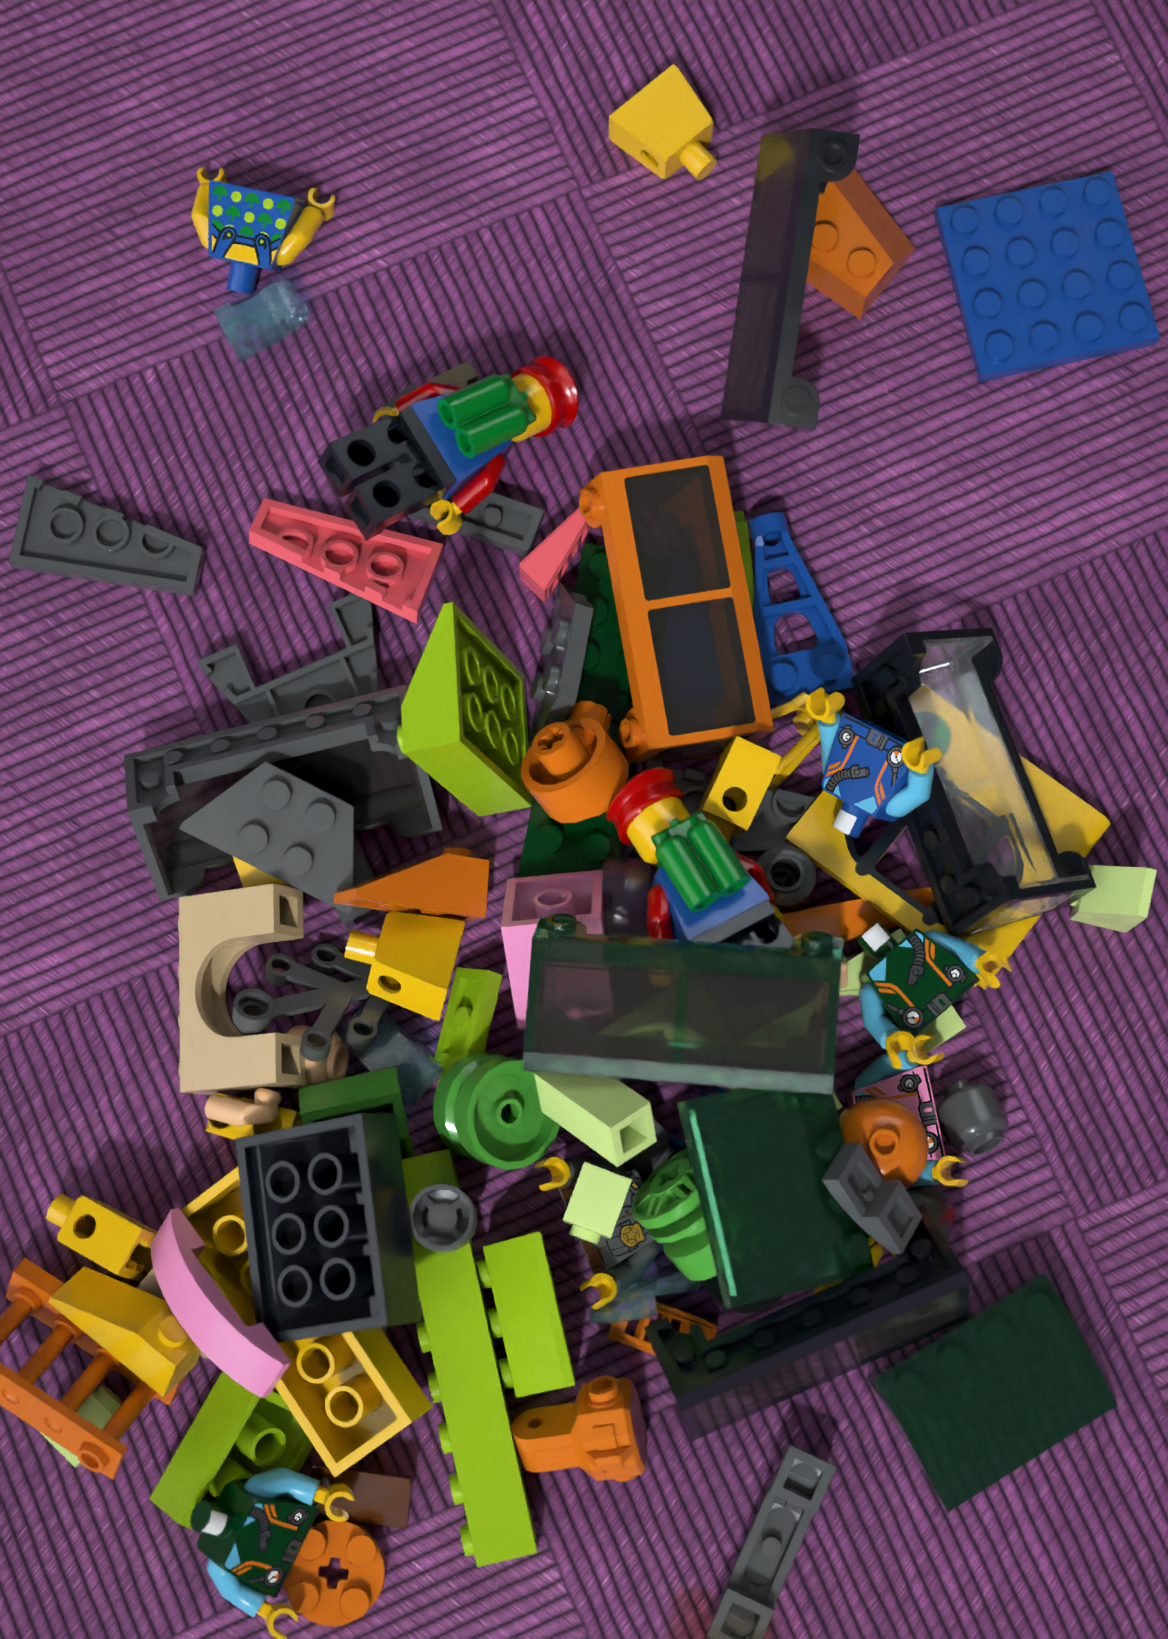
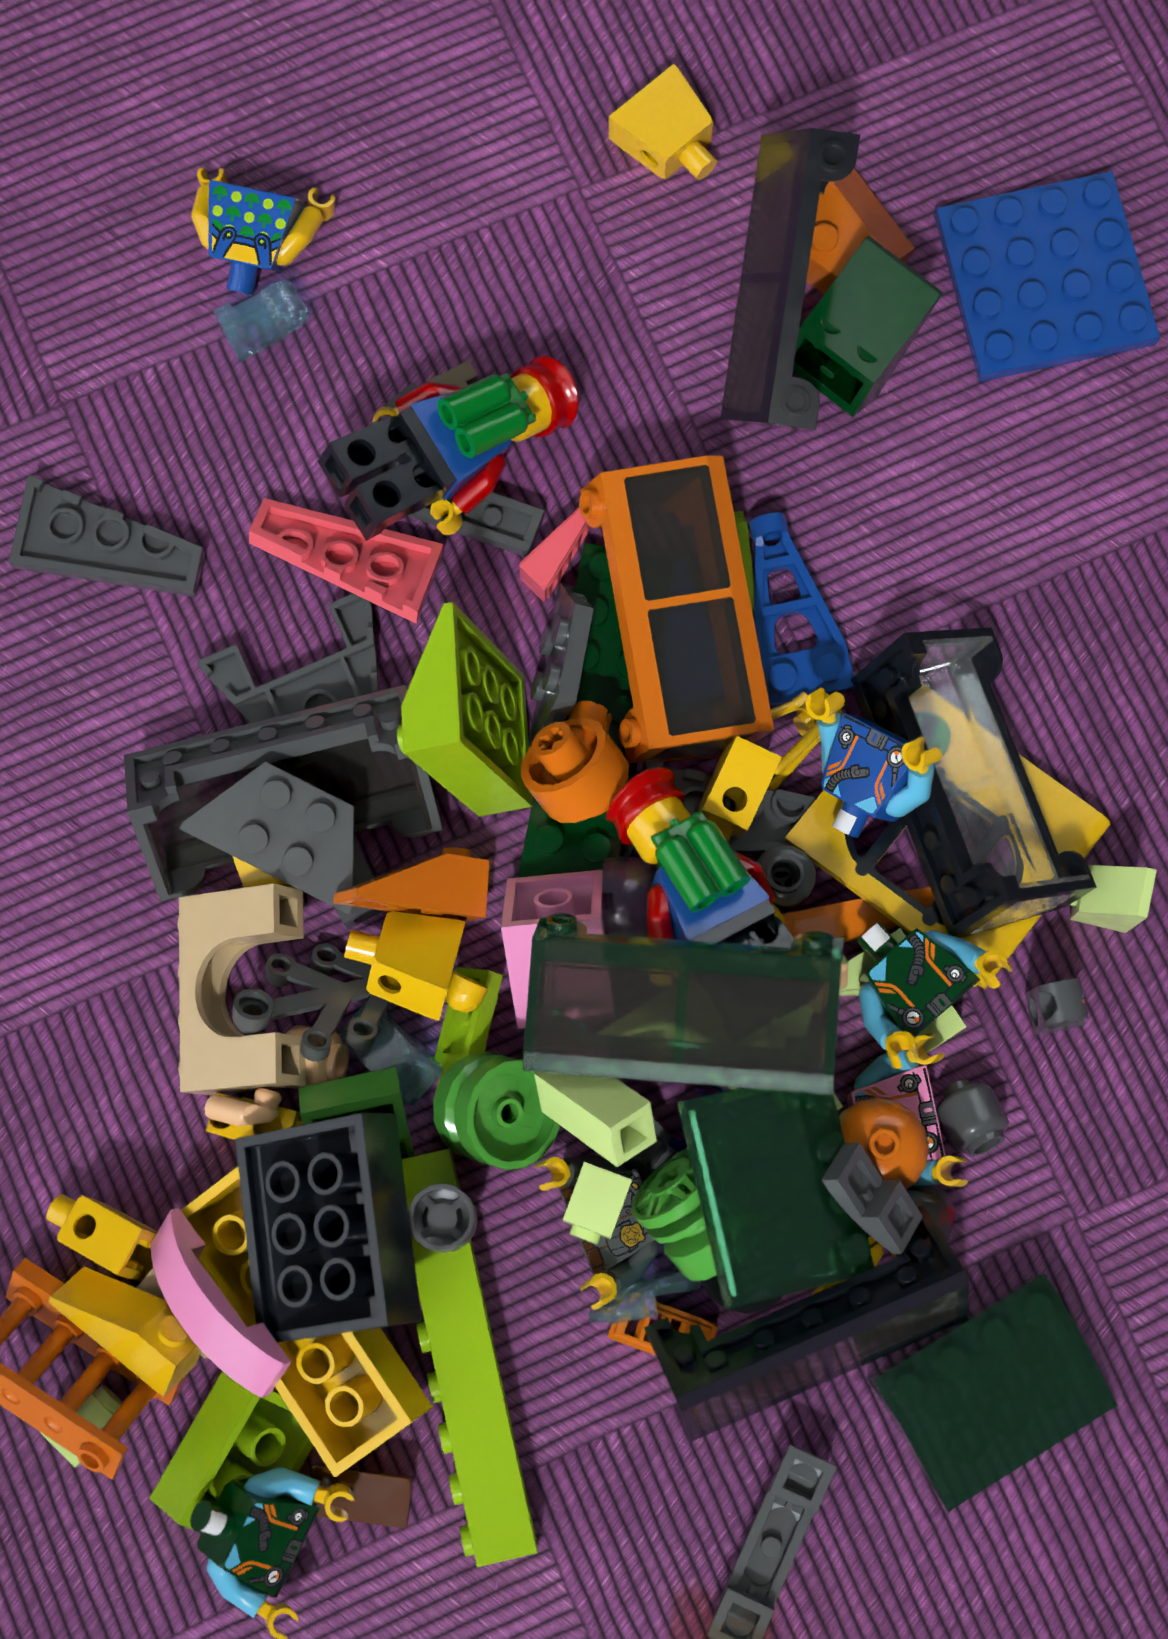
(353, 1595): orange plate -> none
(465, 993): none -> yellow hinge
(526, 1315): lime slope -> none
(597, 1432): orange piece -> none
(863, 327): none -> dark green slope
(1057, 1006): none -> dark grey leg

